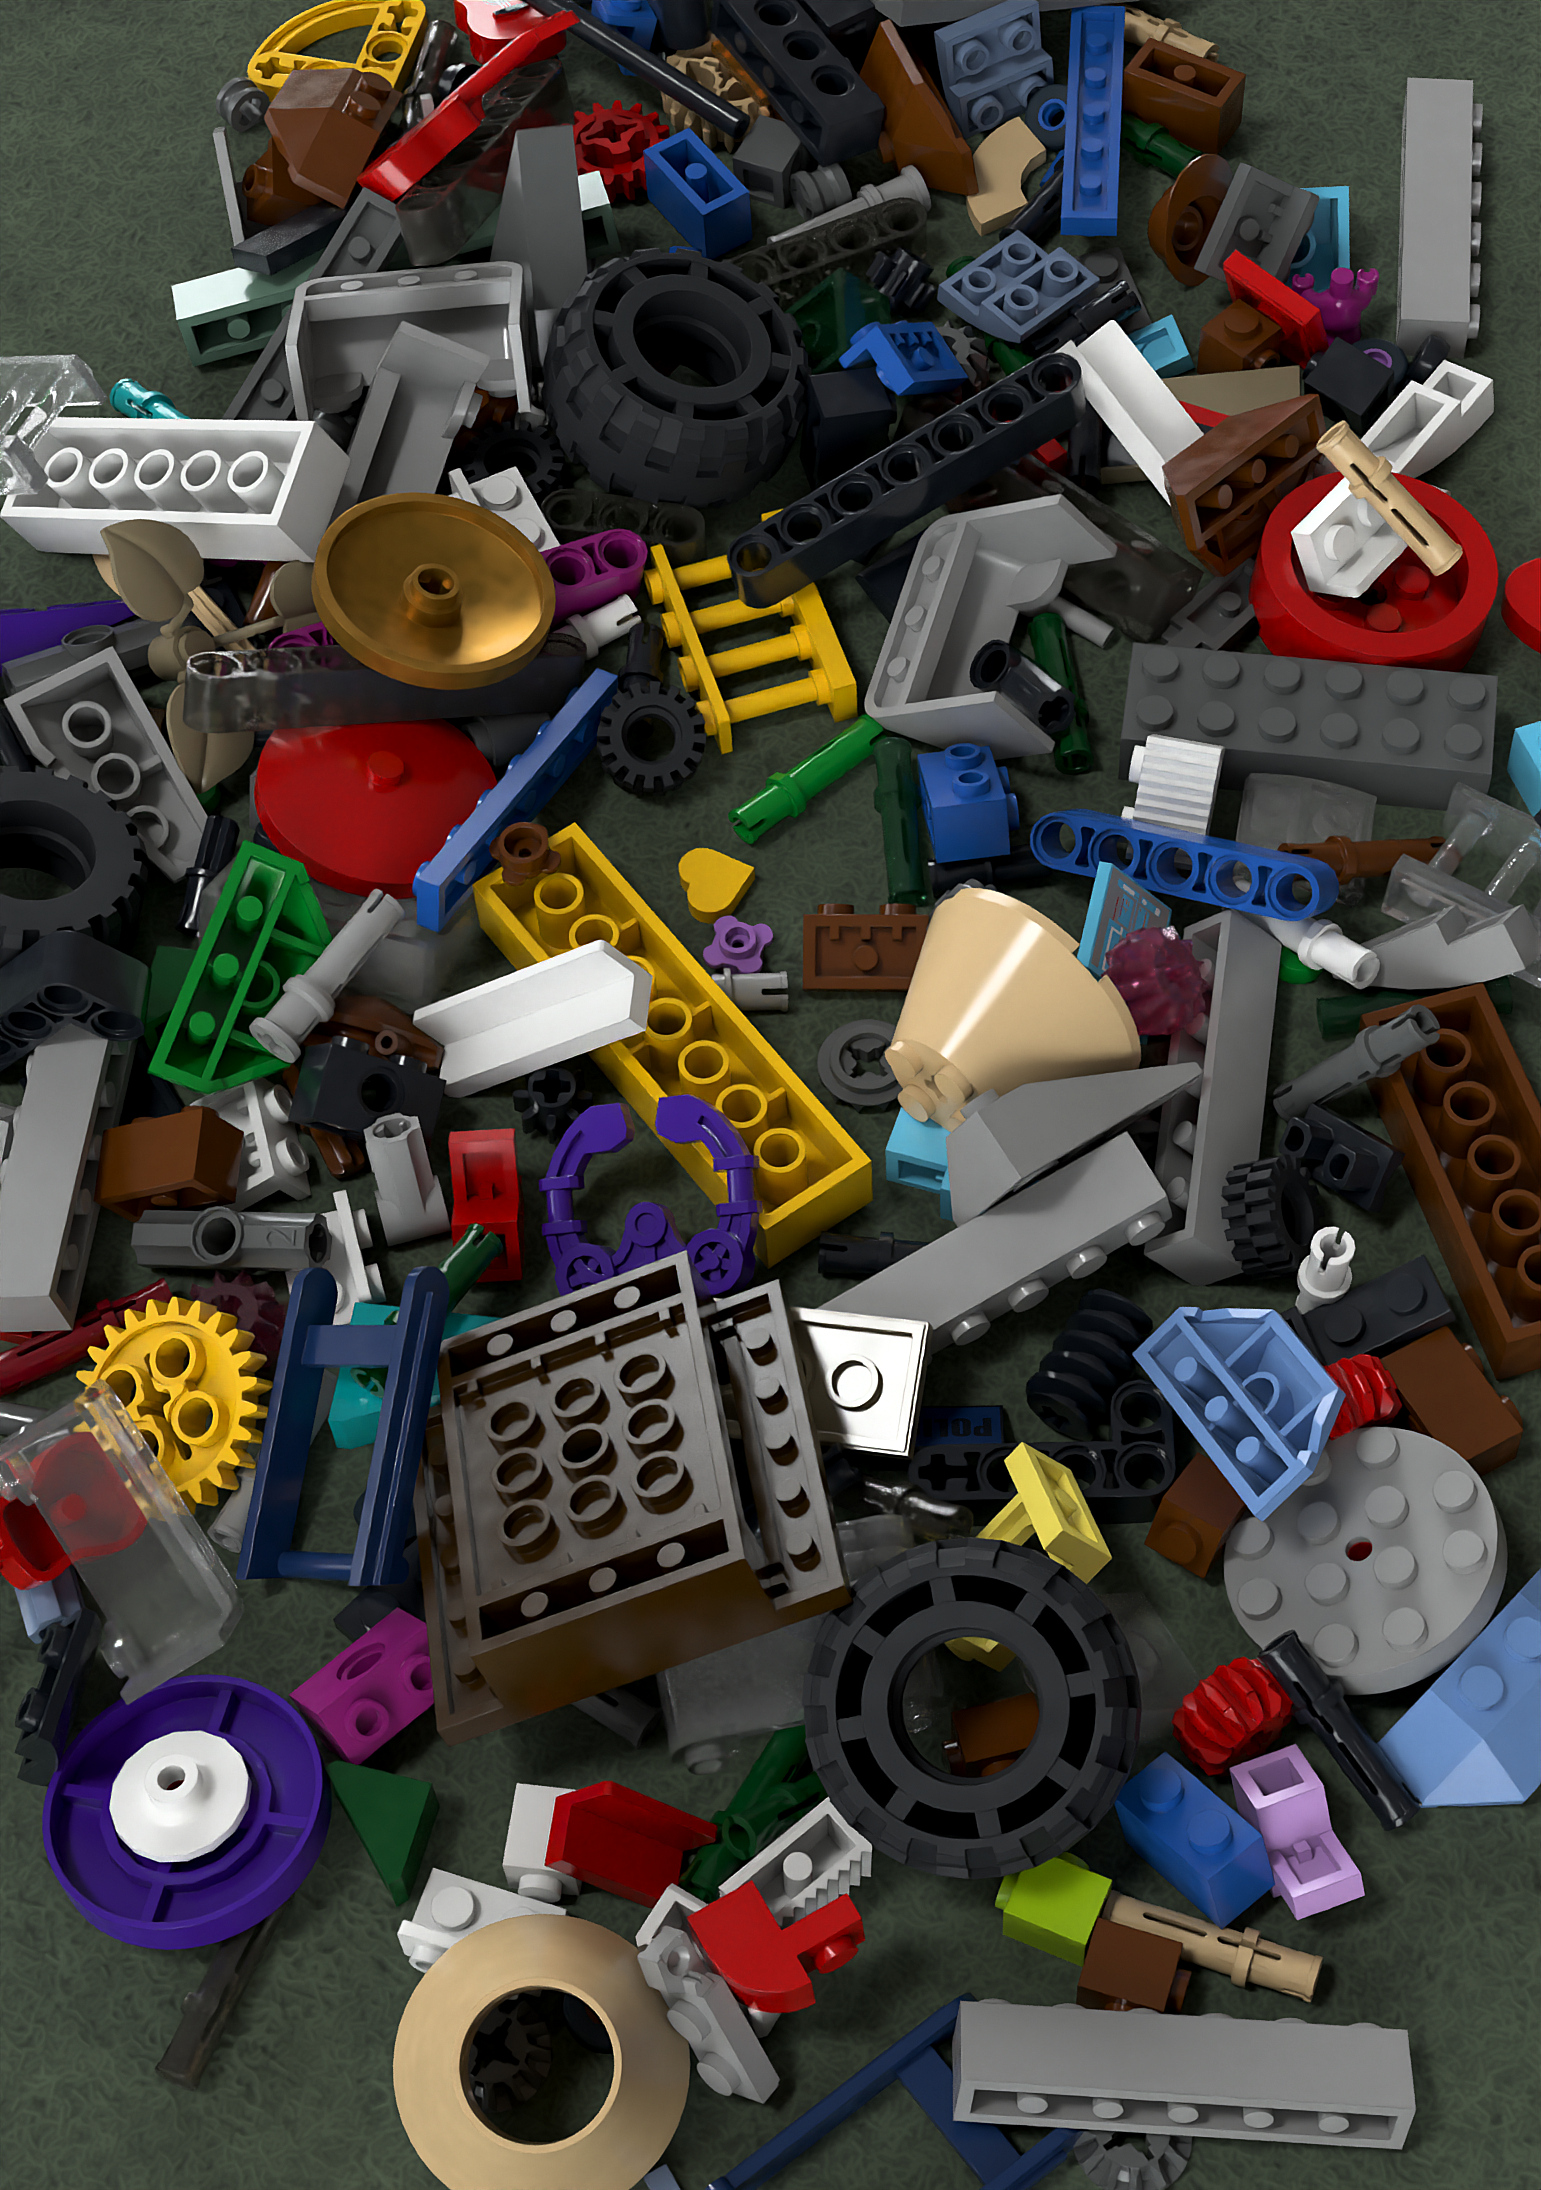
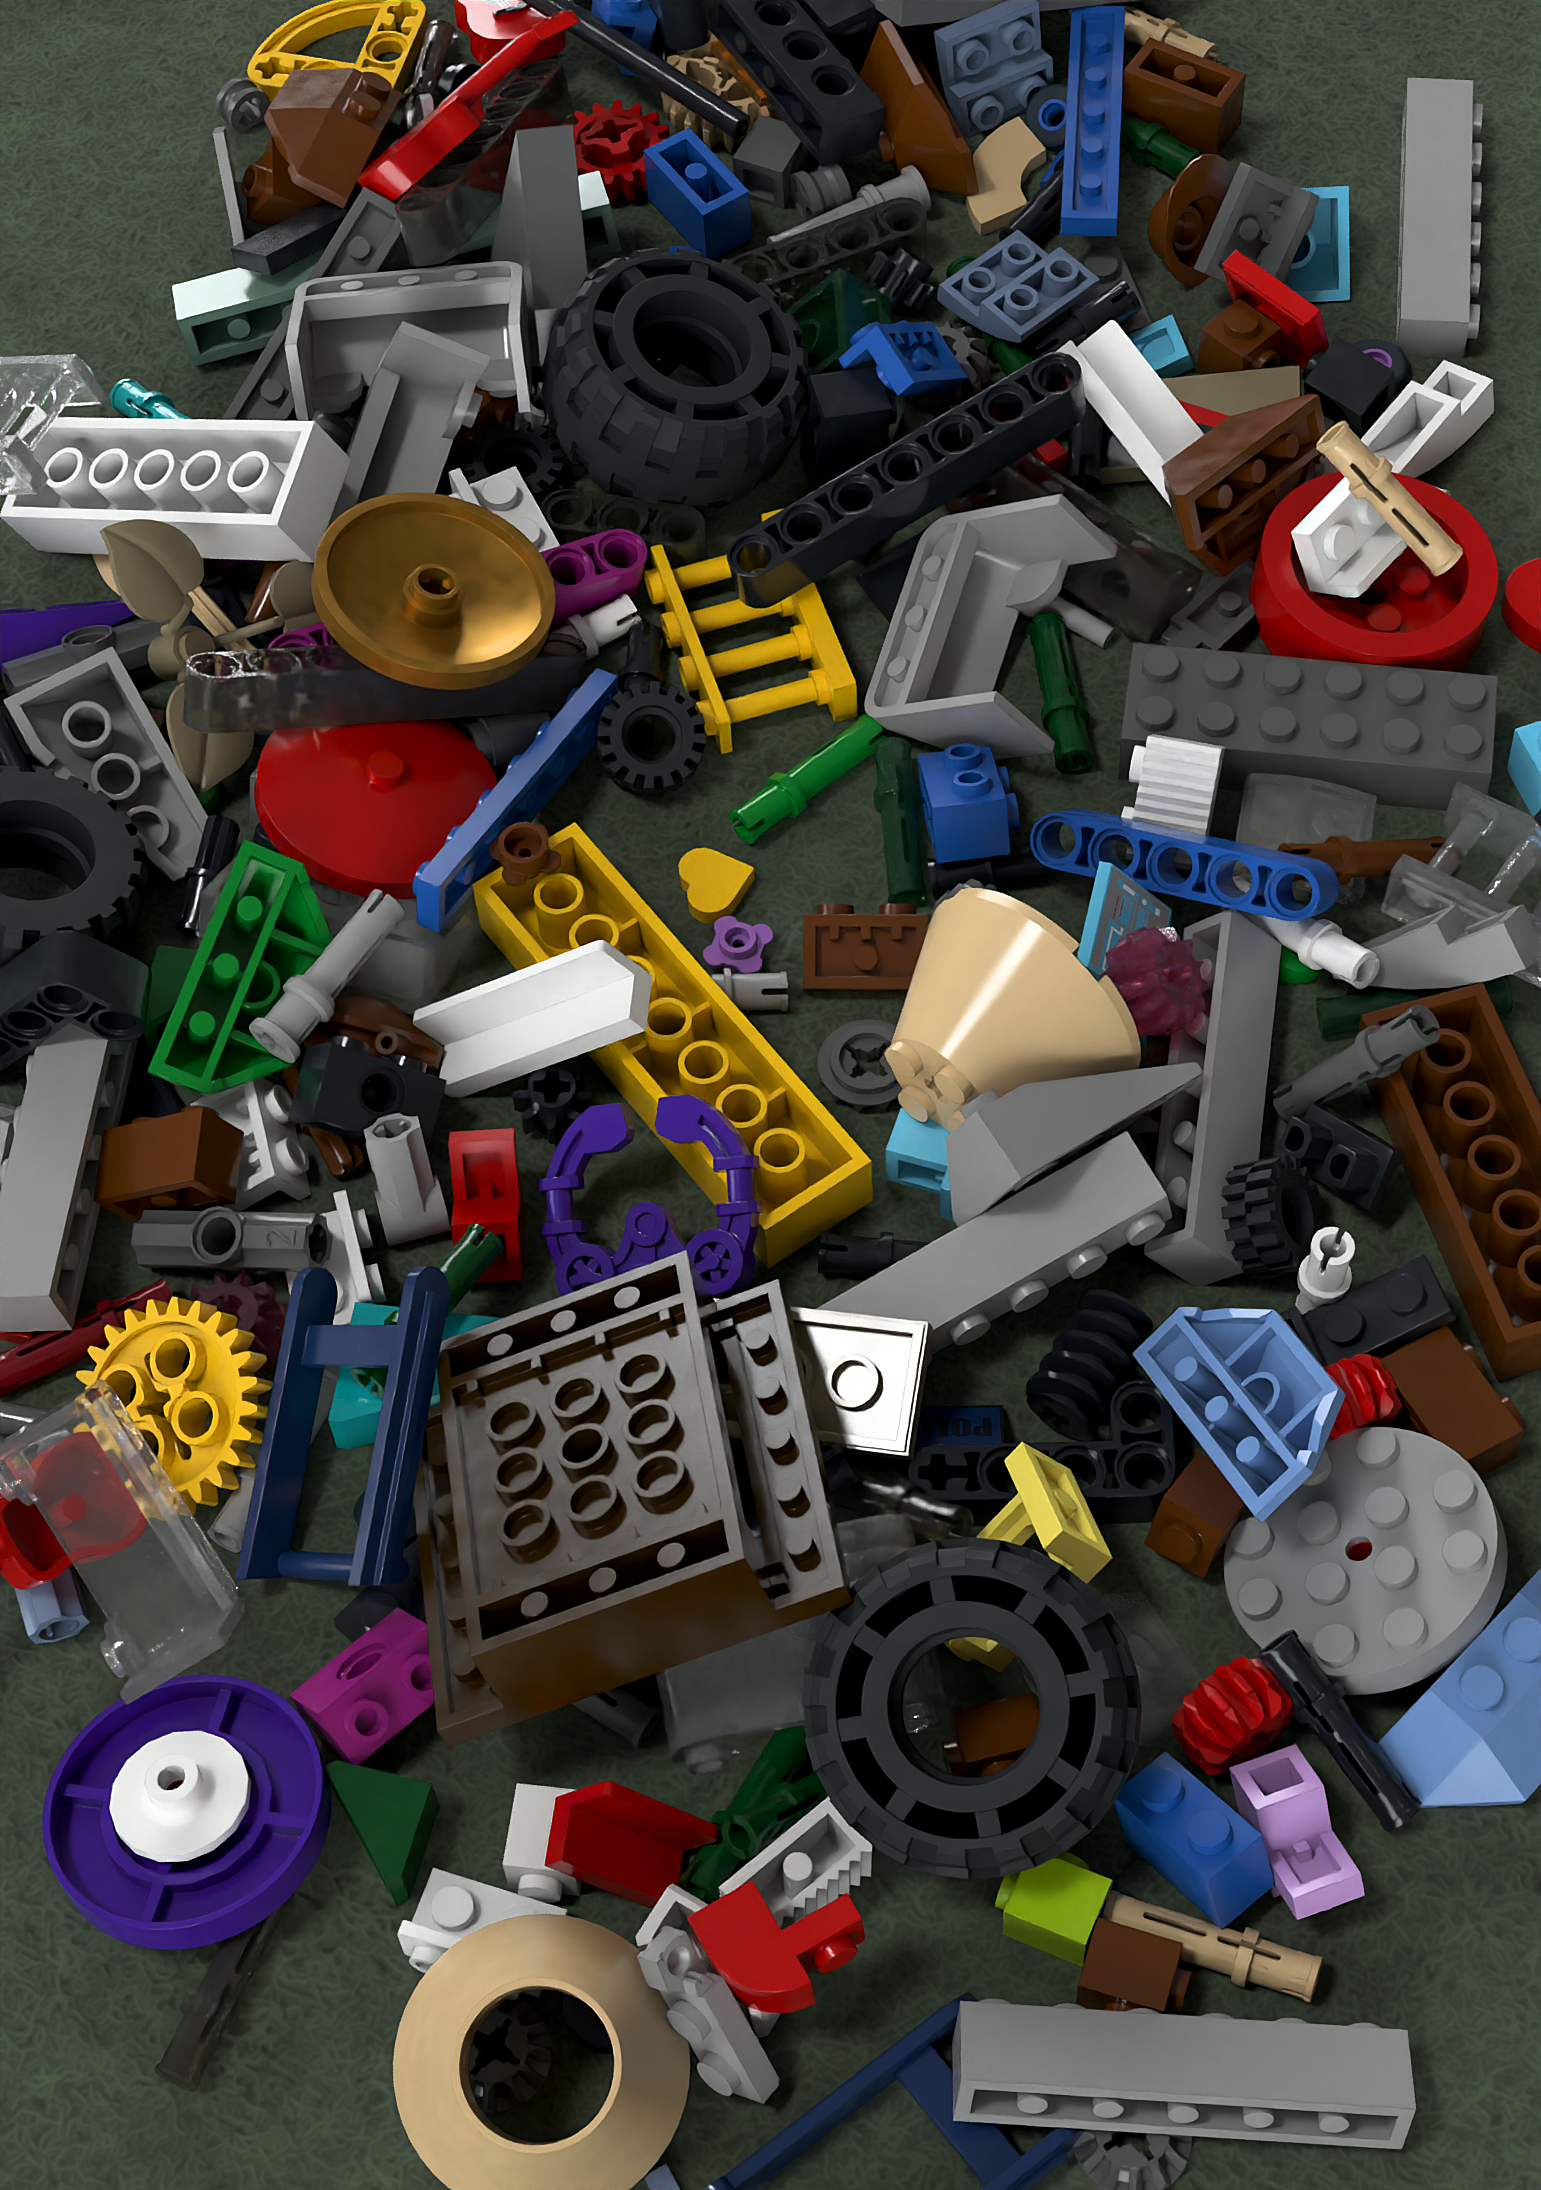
(51, 1708): black slope -> none
(1024, 685): black piece -> none
(1340, 303): magenta piece -> none
(1426, 360): black piece -> none

